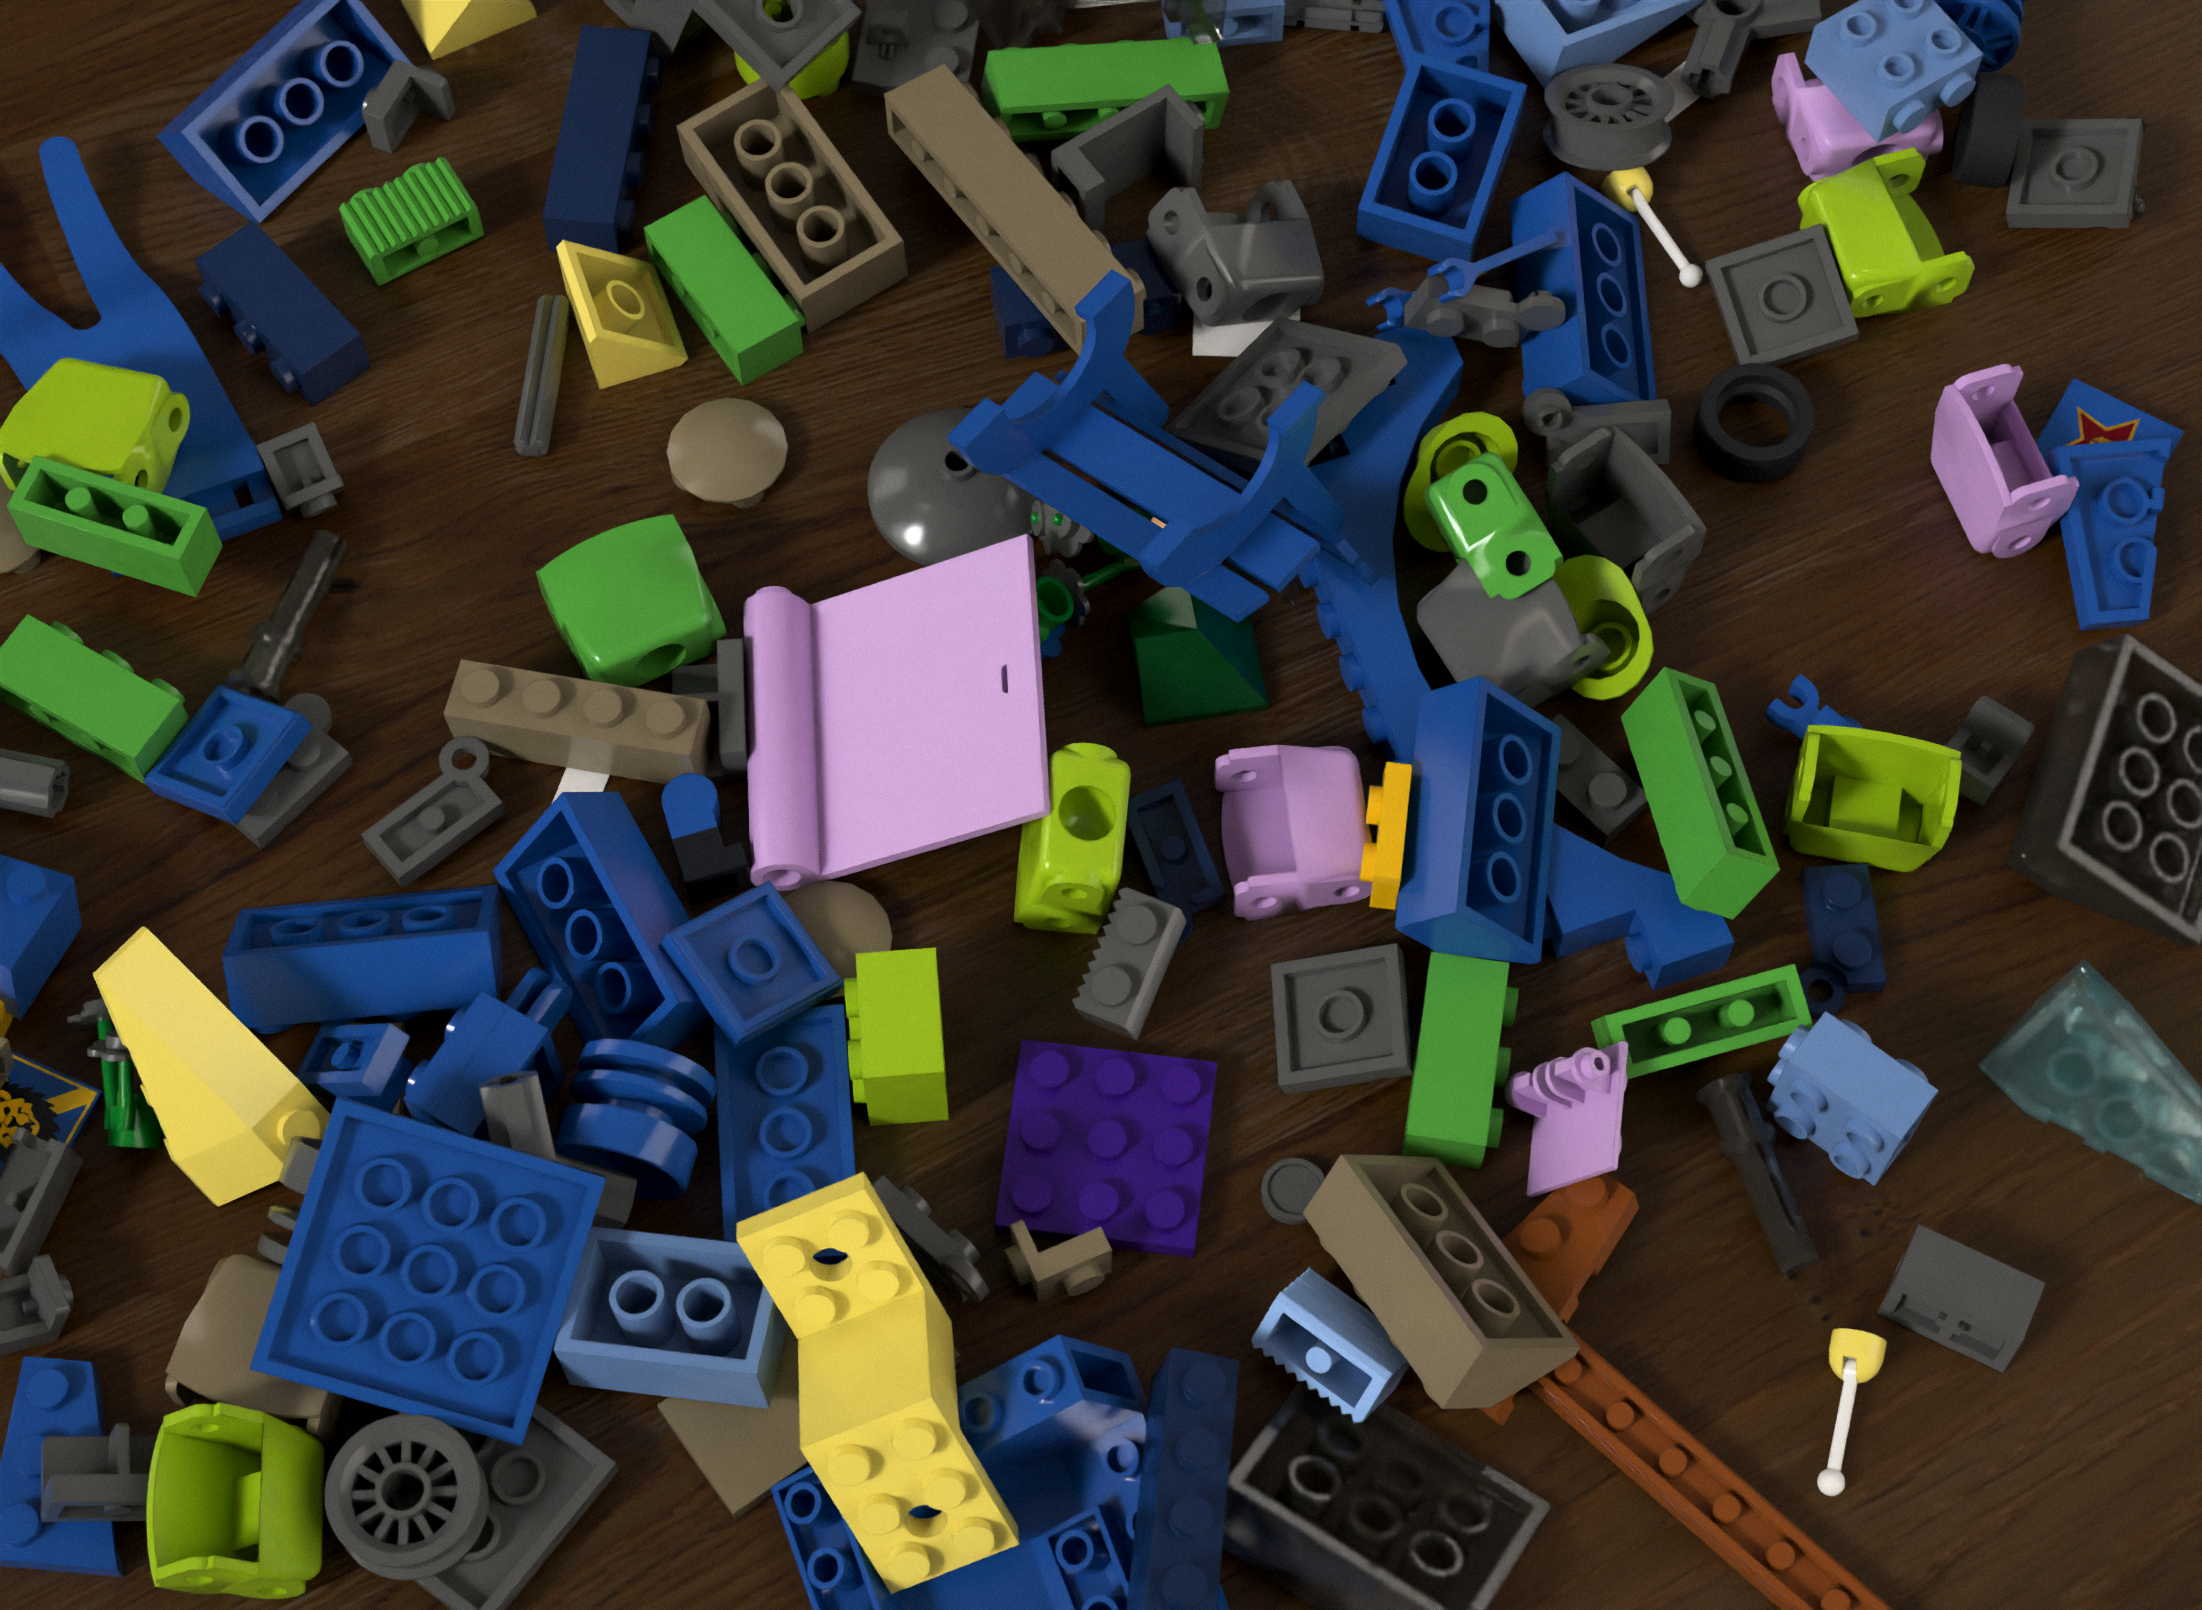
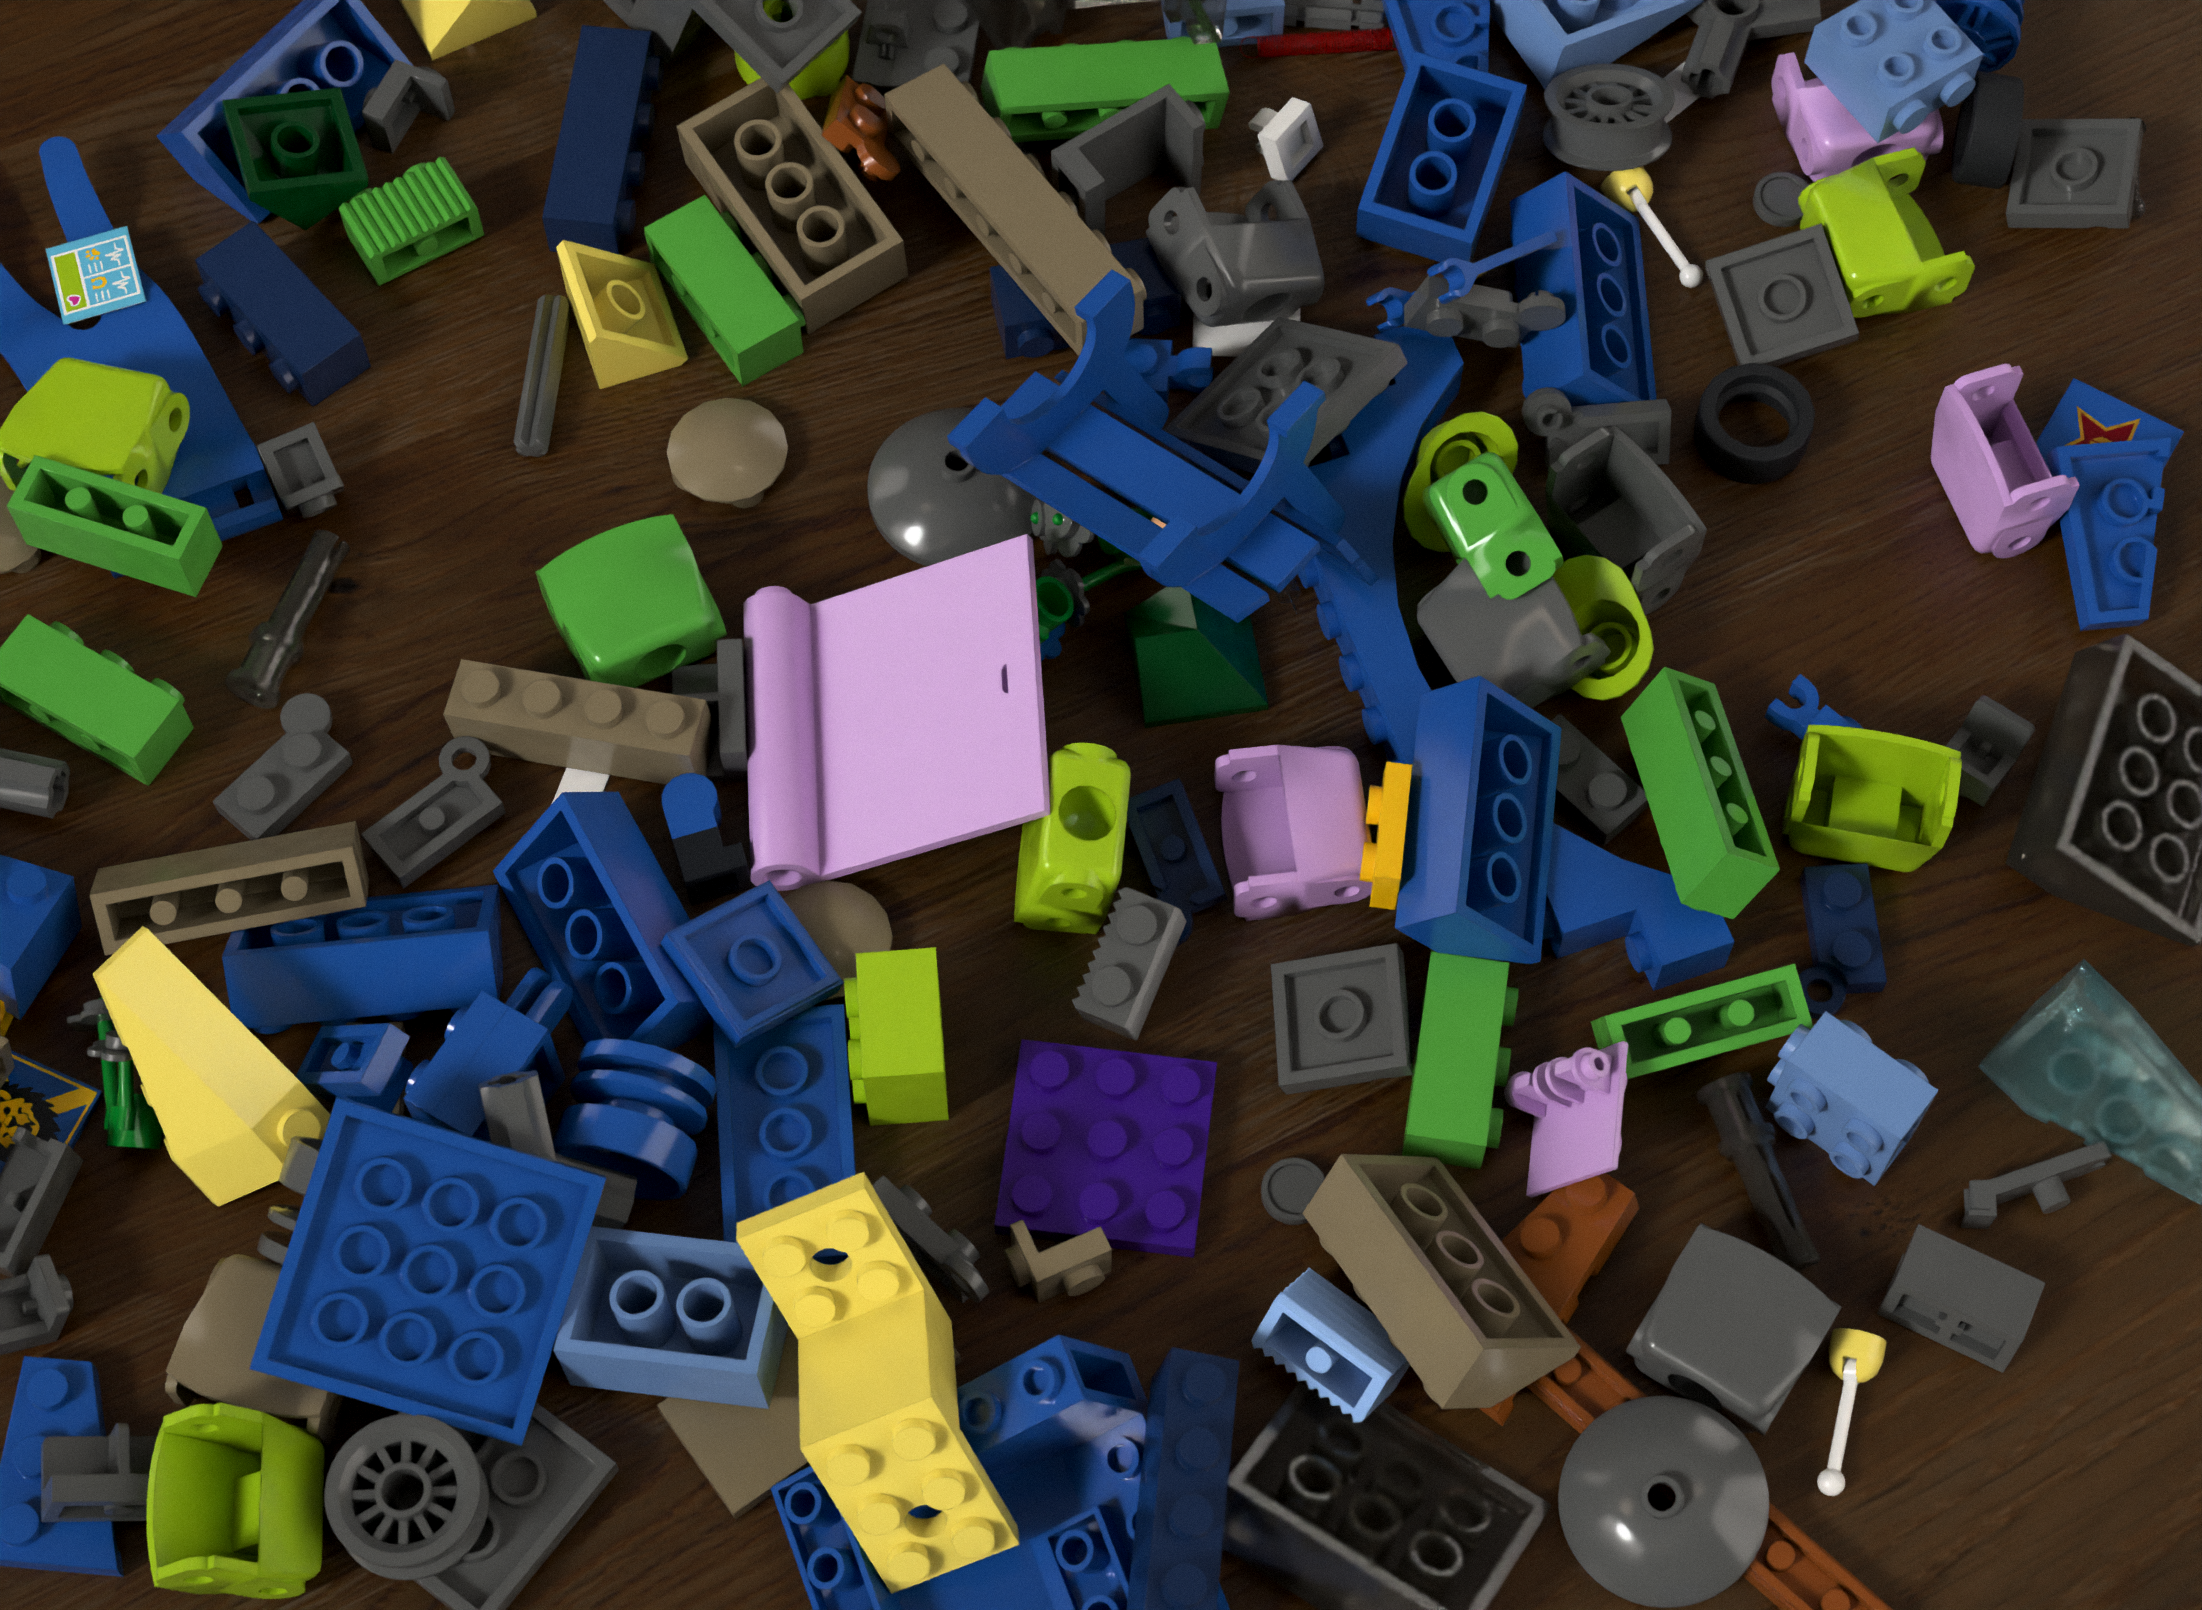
(95, 275): none -> sticker
(228, 754): blue tile -> none
(232, 886): none -> dark tan brick
(296, 152): none -> dark green slope
(859, 120): none -> dark orange hinge
(1163, 371): none -> blue plate
(1287, 138): none -> white tile
(1353, 36): none -> red piece
(1674, 1553): none -> dark grey dish
(1732, 1329): none -> dark grey piece
(1777, 199): none -> dark grey piece
(2041, 1178): none -> dark grey piece

